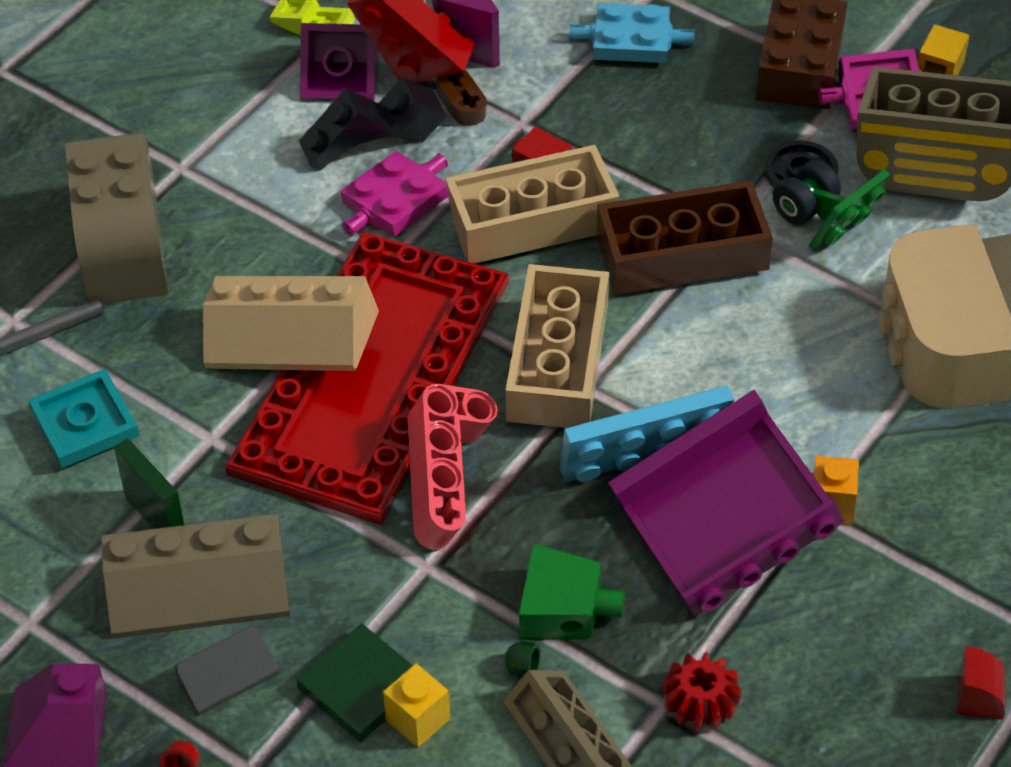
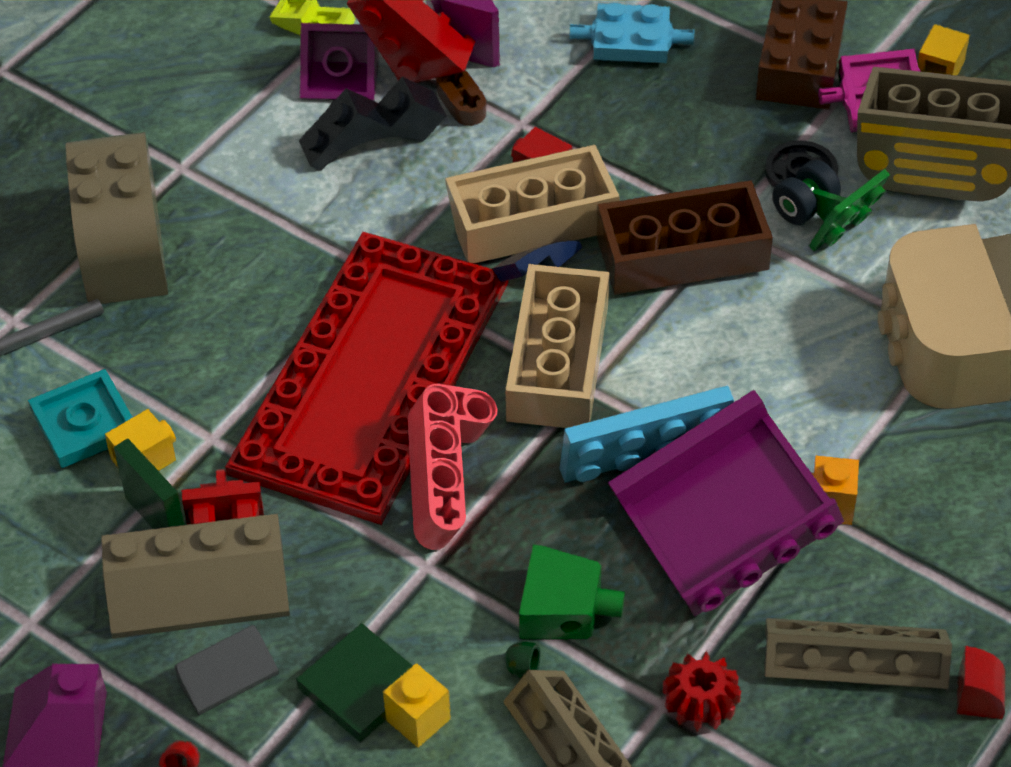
(149, 435): none -> yellow brick
(222, 500): none -> red hips
(287, 322): tan slope -> none
(394, 193): dark pink plate -> none
(548, 255): none -> dark blue slope
(857, 653): none -> dark tan fence

